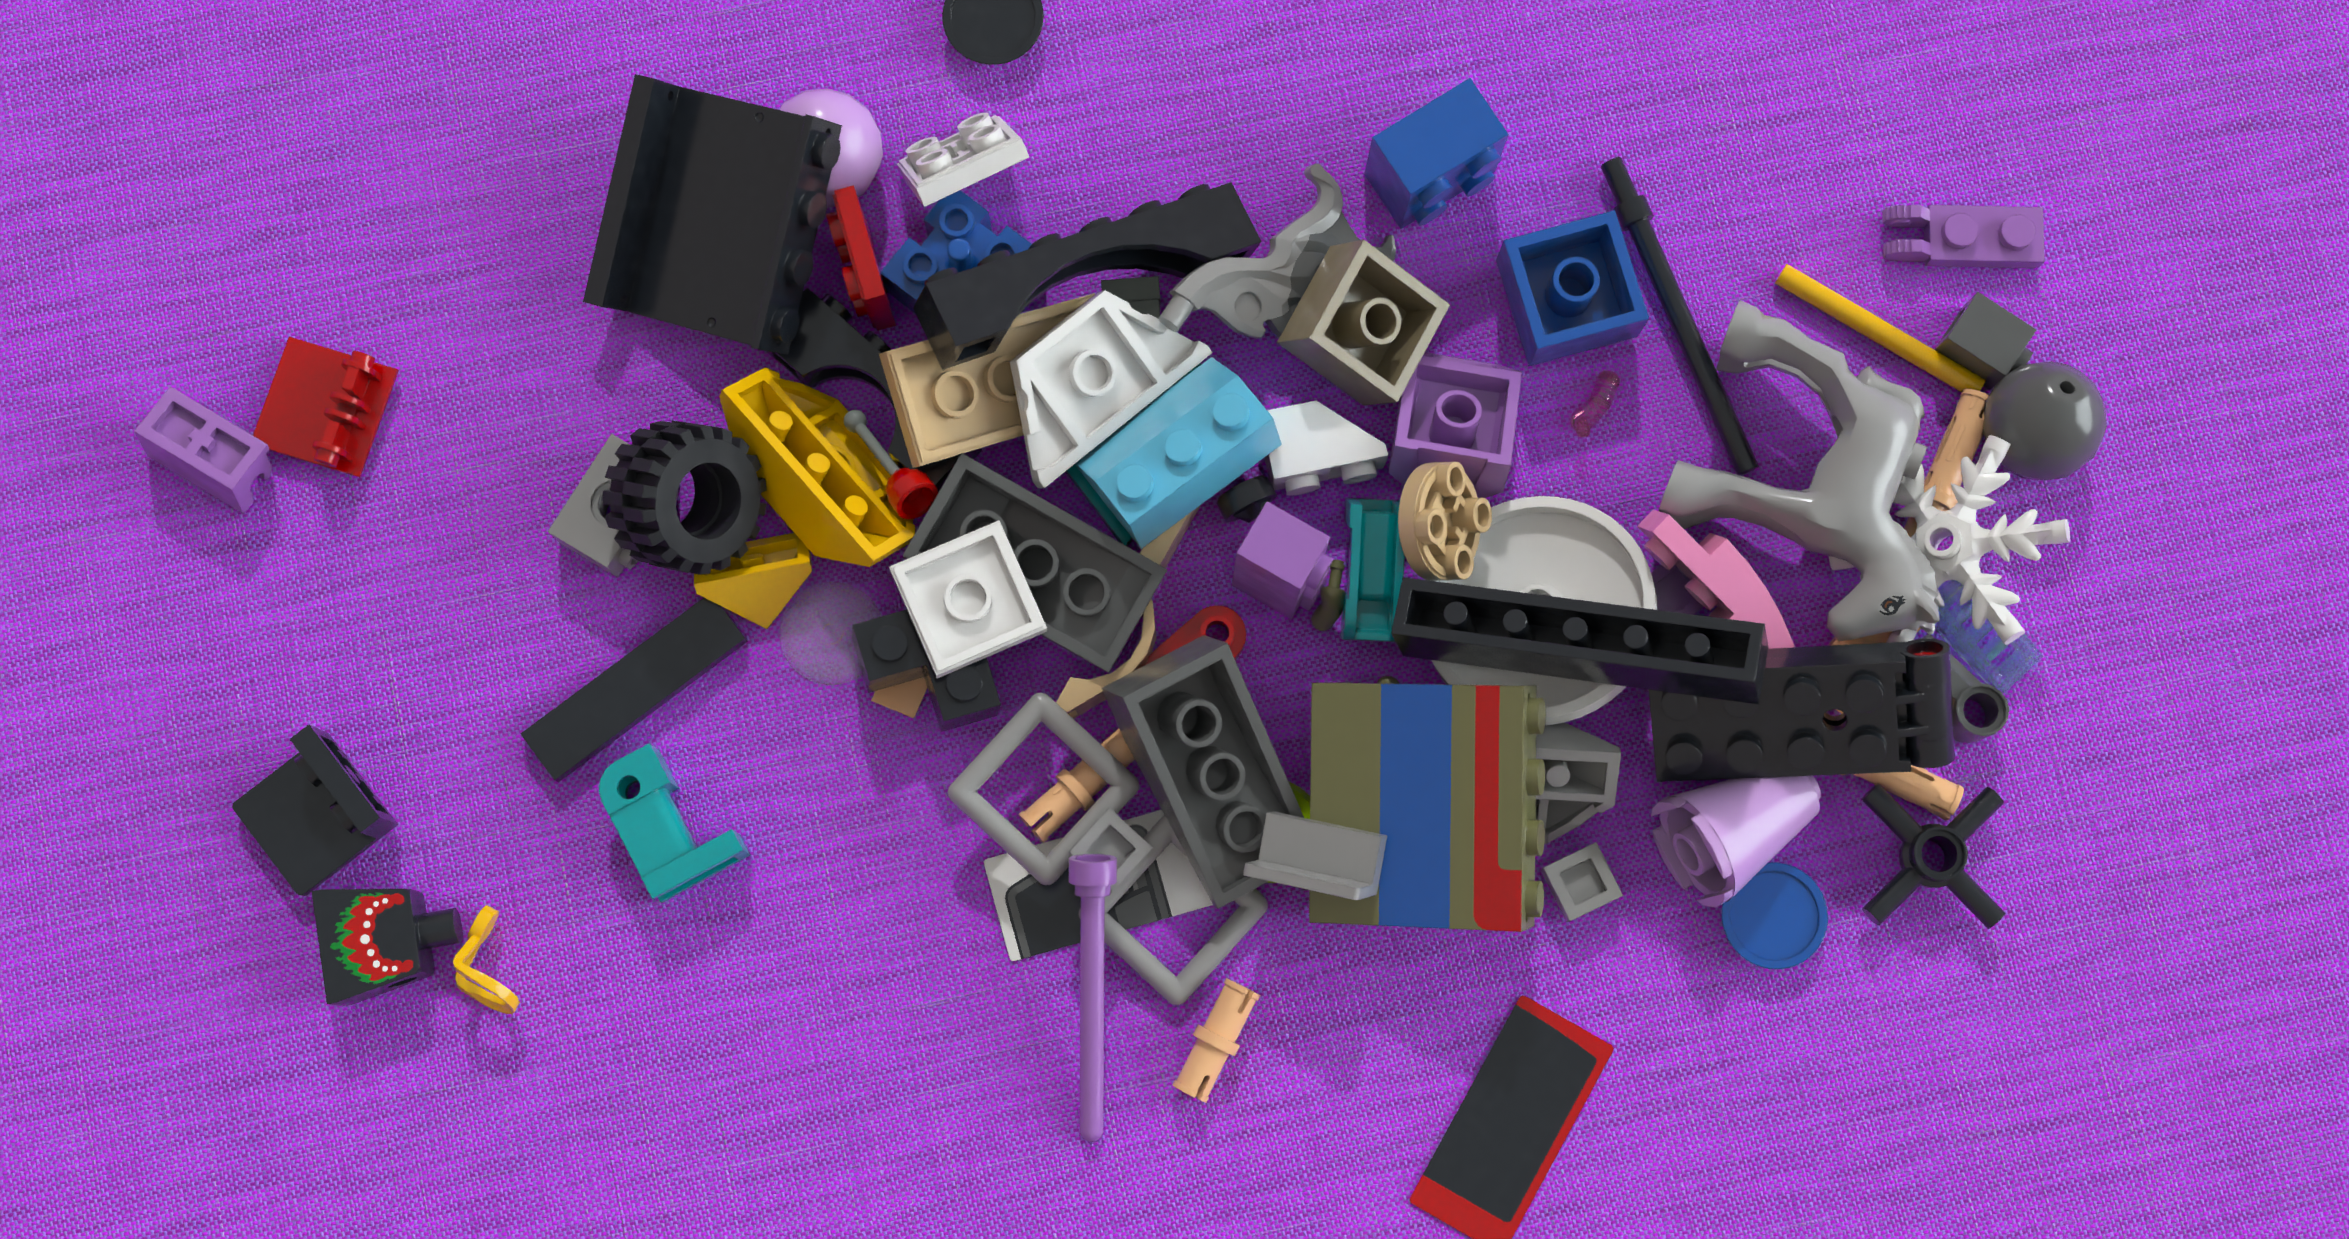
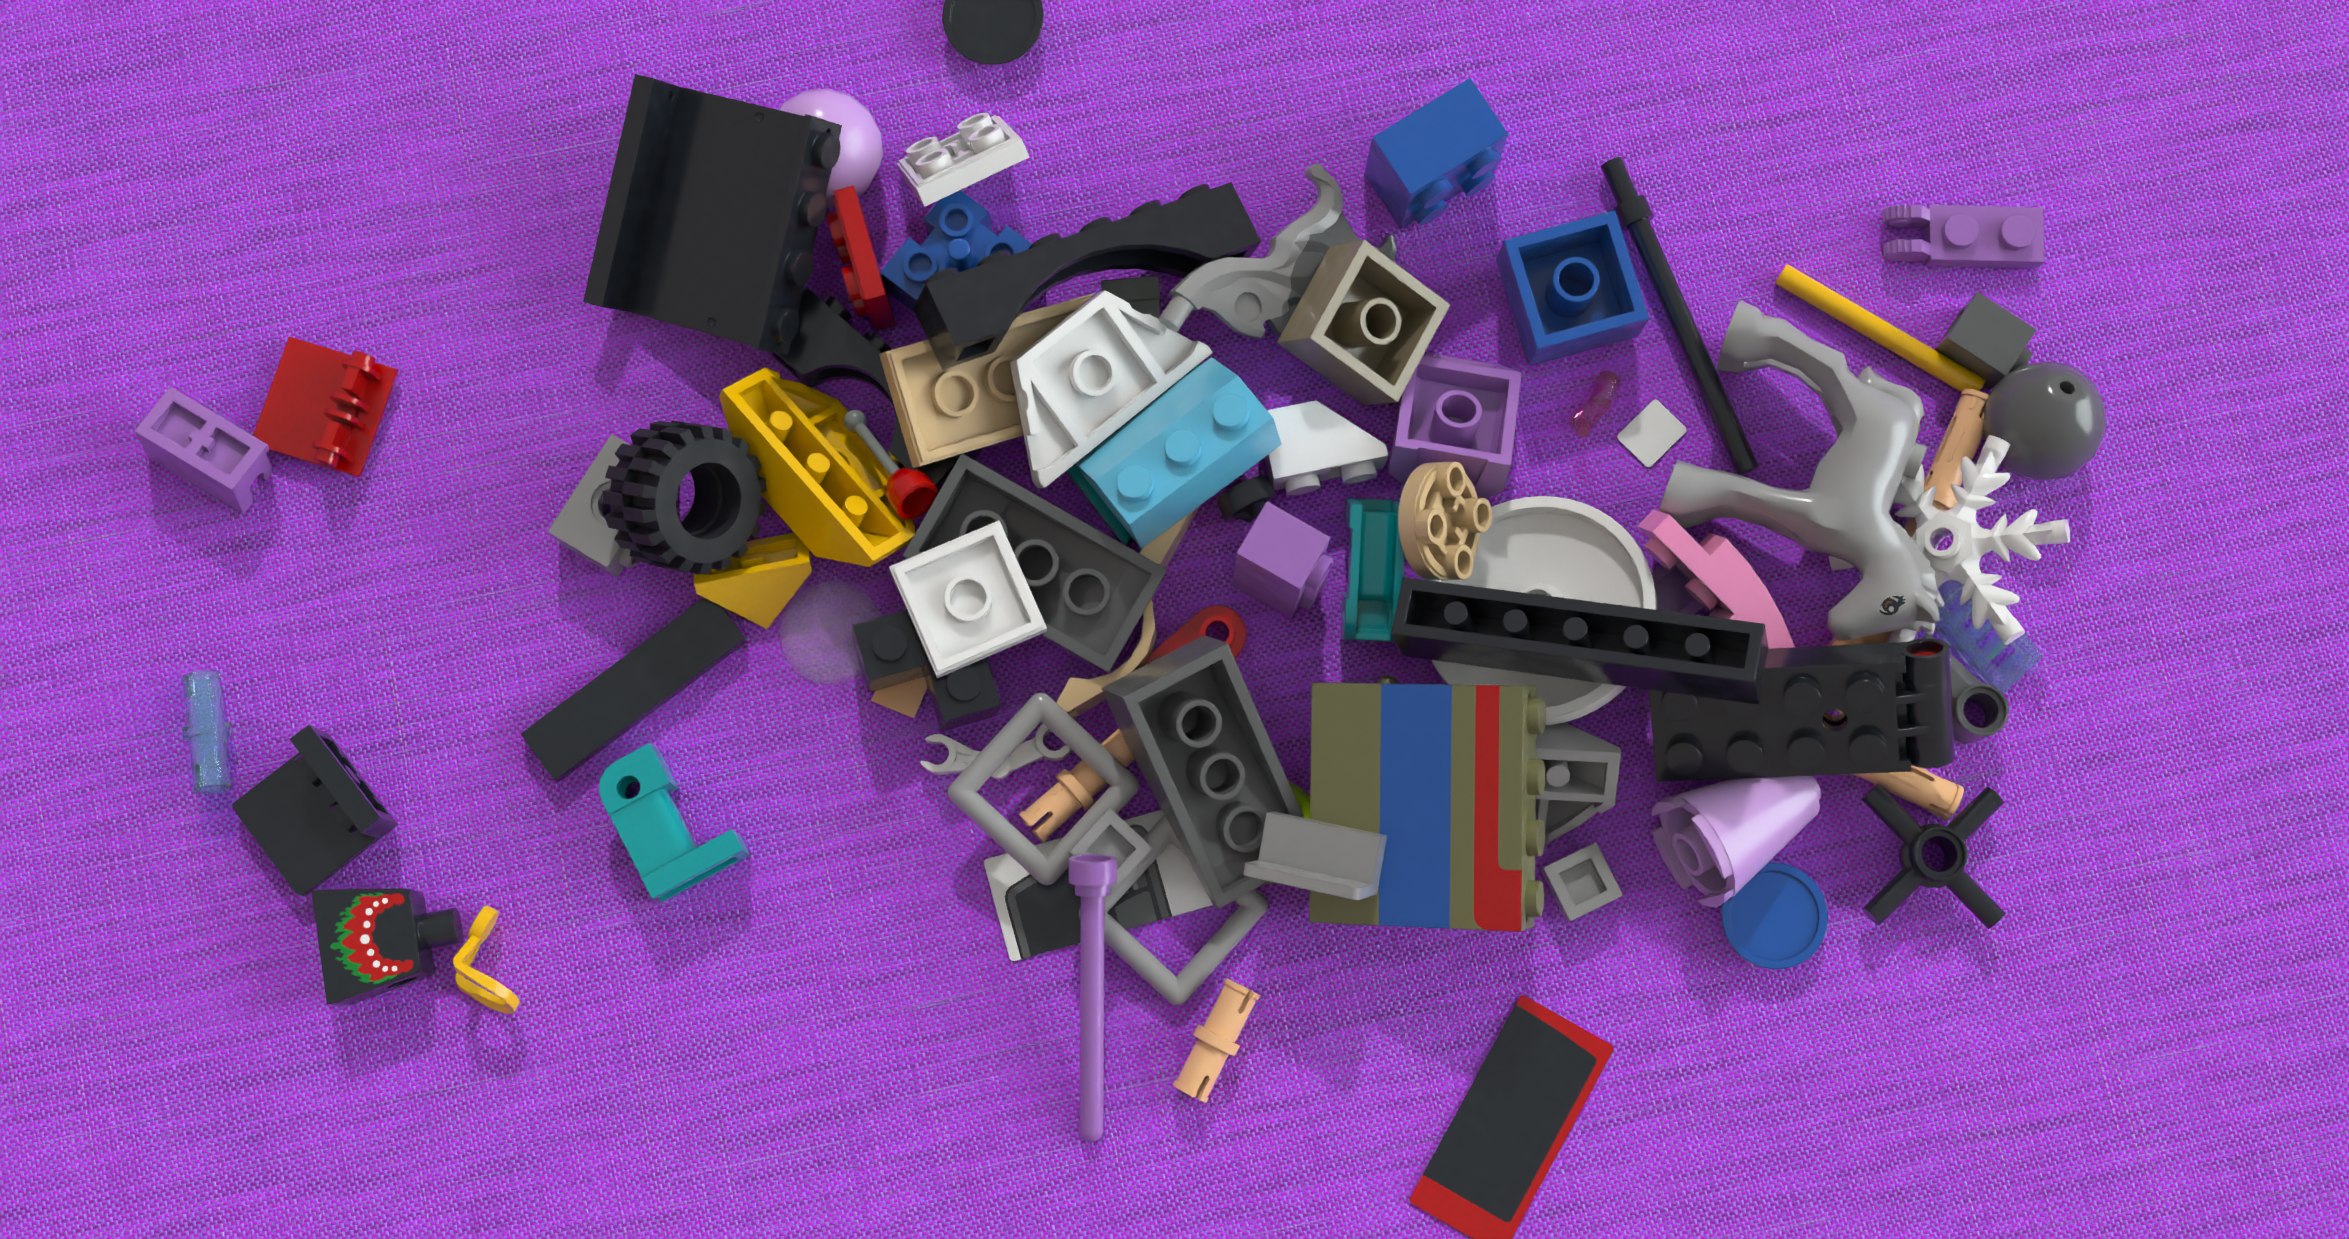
(206, 732): none -> clear light blue pin
(961, 756): none -> white piece
(1331, 599): olive piece -> none
(1651, 433): none -> white sticker

